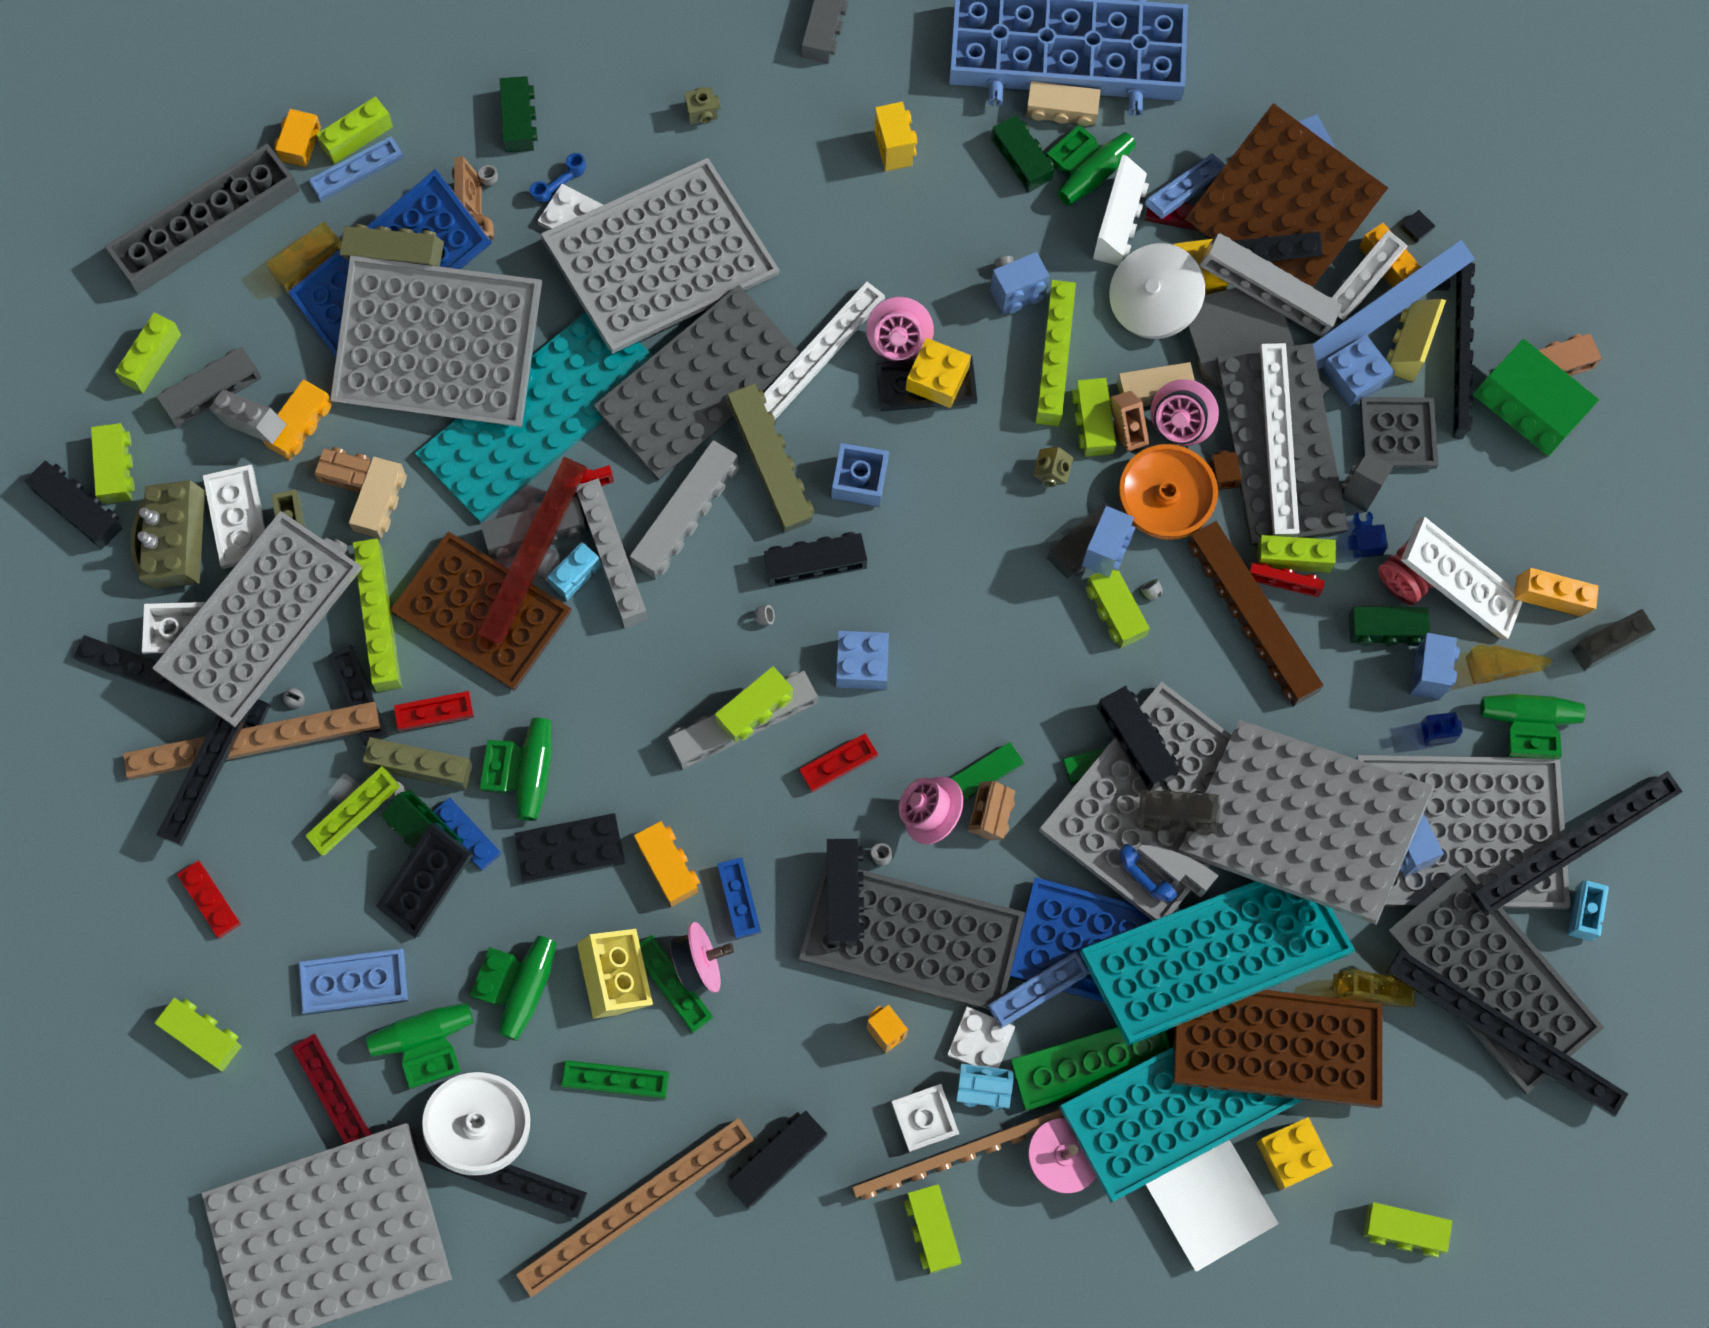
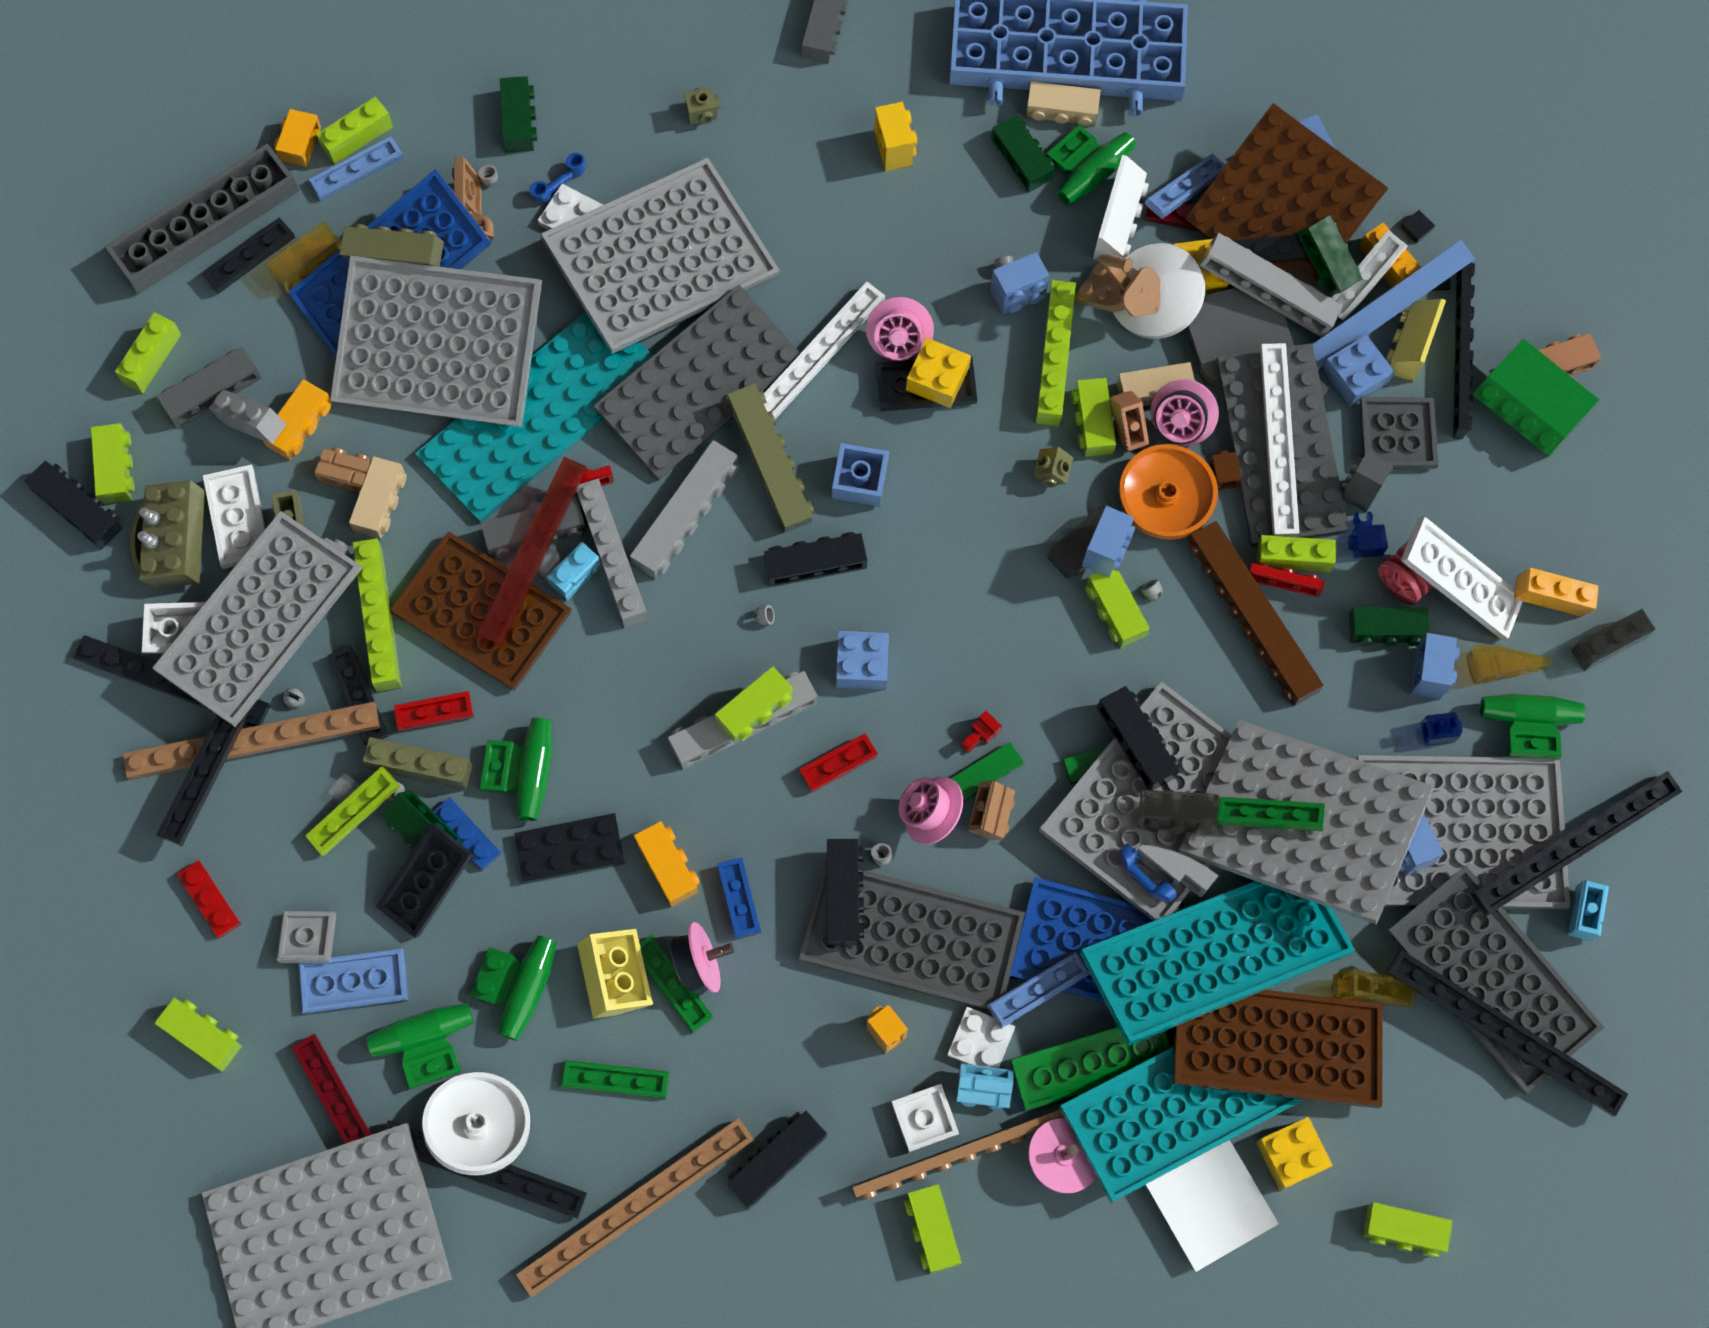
(248, 255): none -> black plate
(306, 937): none -> light grey plate
(984, 729): none -> red piece
(1118, 287): none -> medium nougat plate
(1271, 813): none -> green plate
(1329, 255): none -> dark green brick

